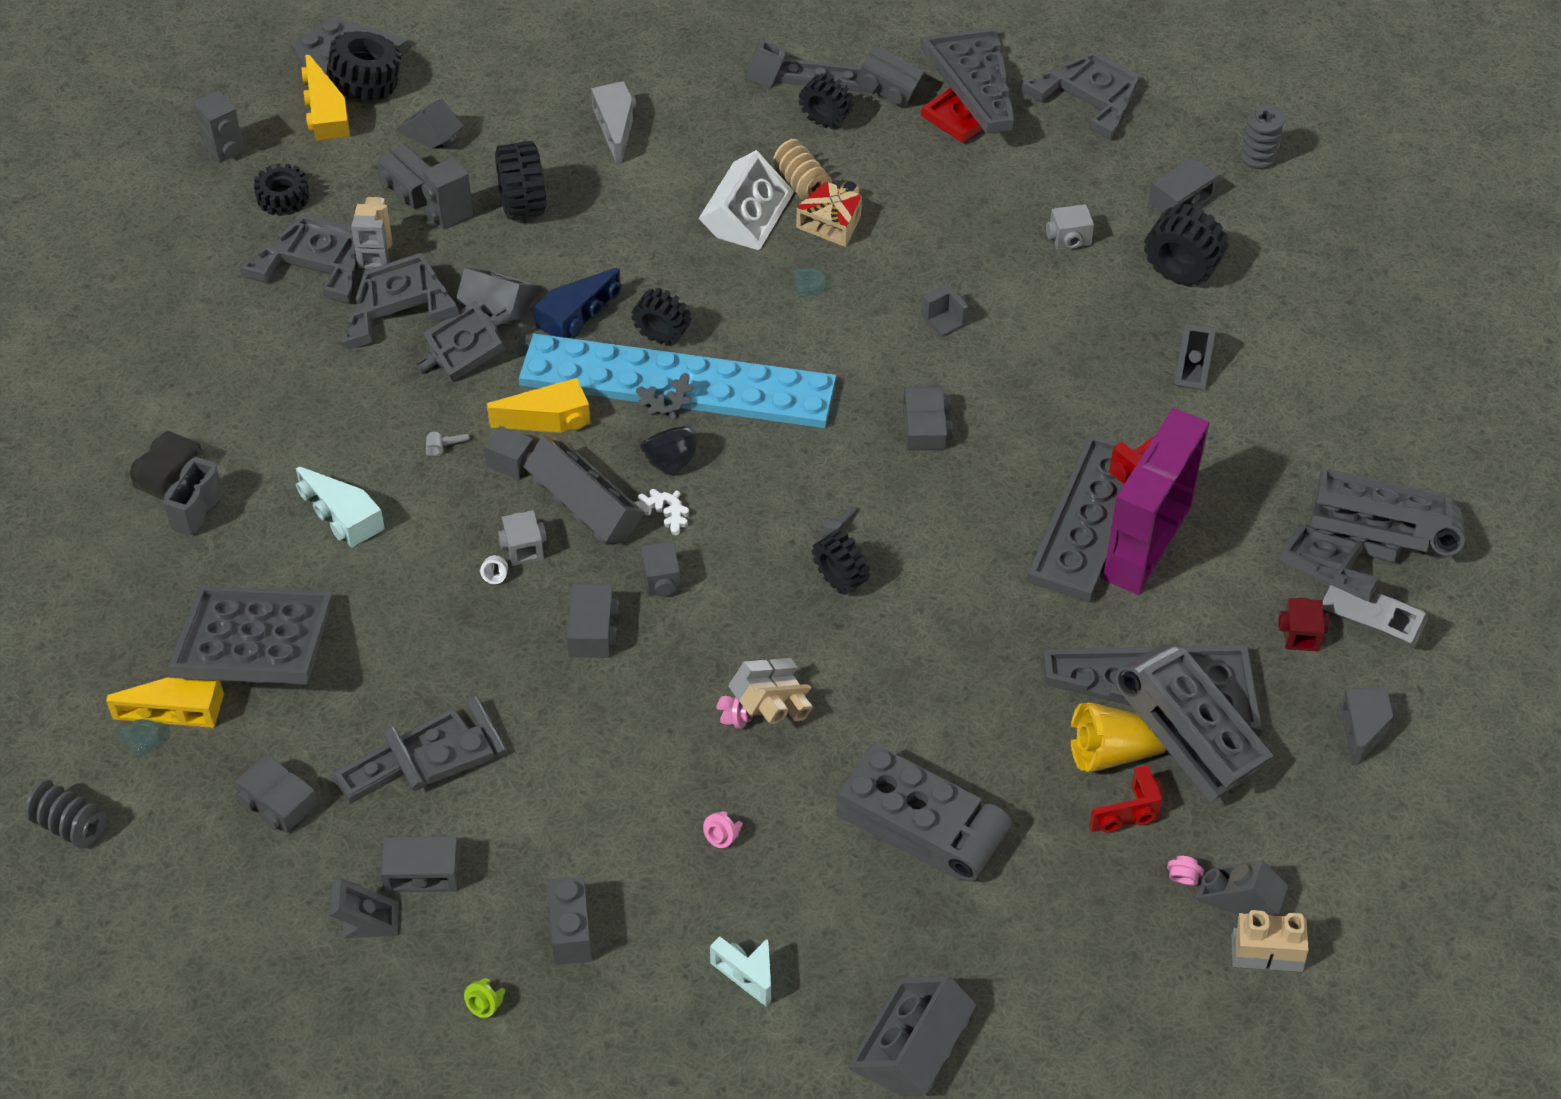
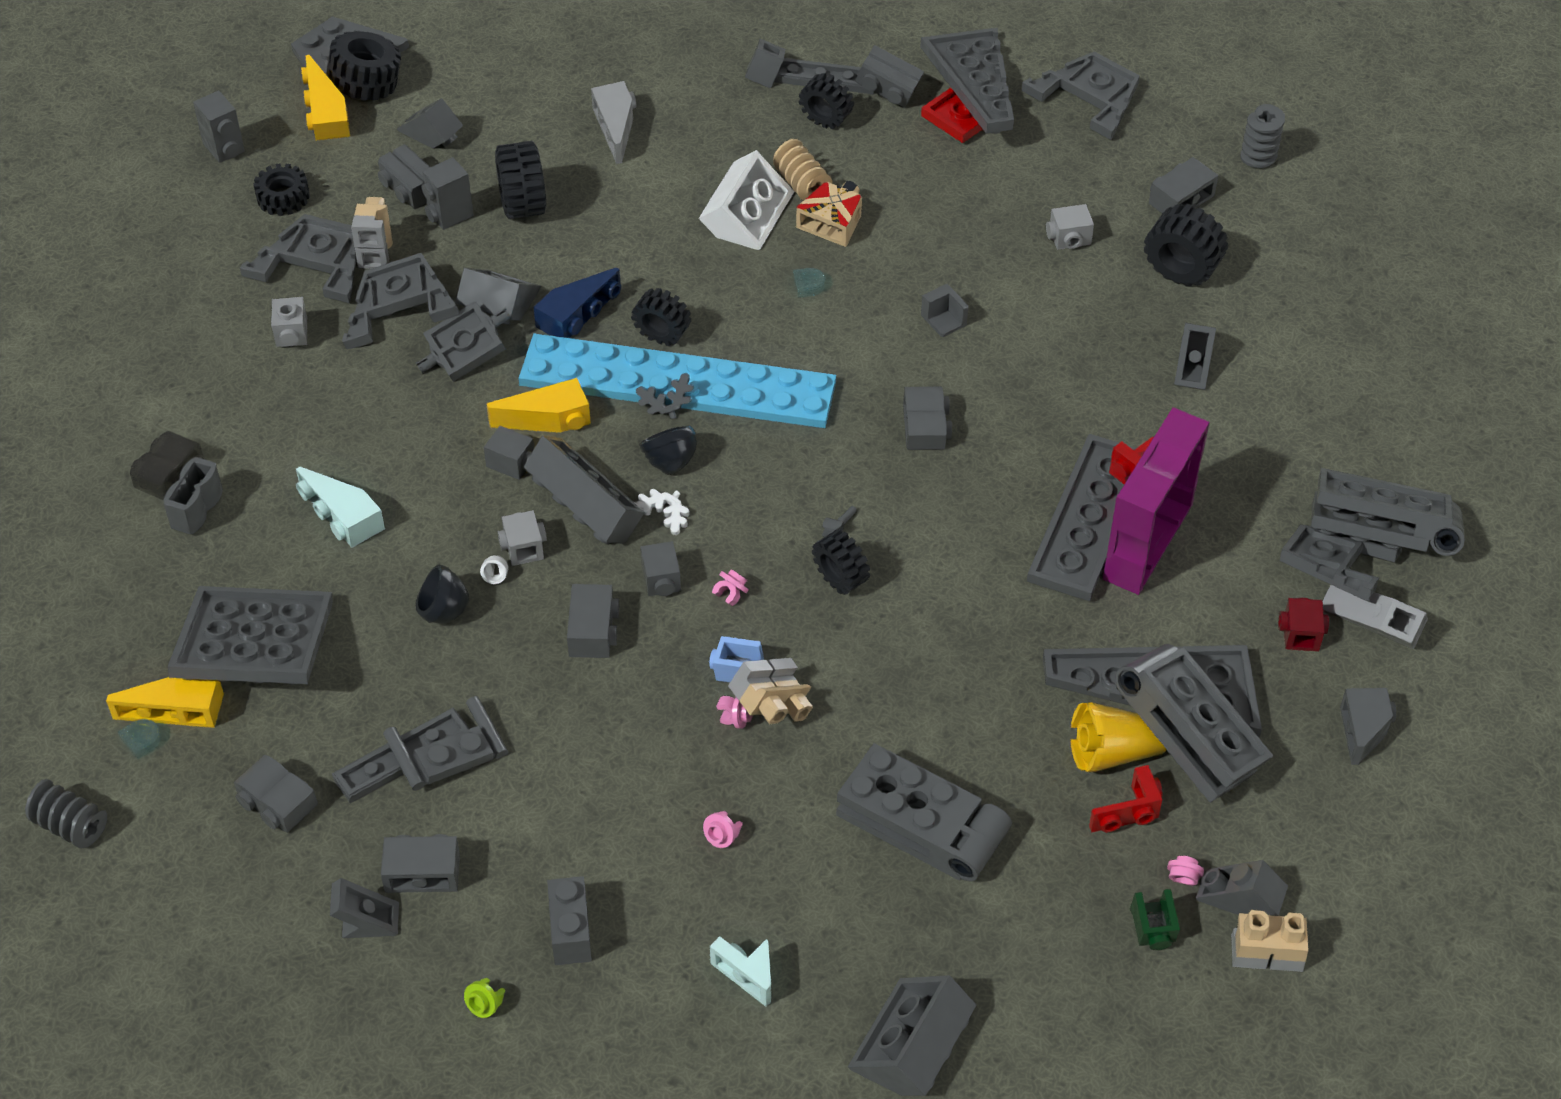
(292, 327): none -> light grey brick
(436, 441): light grey hand -> none
(441, 596): none -> black hat
(731, 654): none -> light blue window
(733, 582): none -> bright pink plate
(1155, 921): none -> dark green window

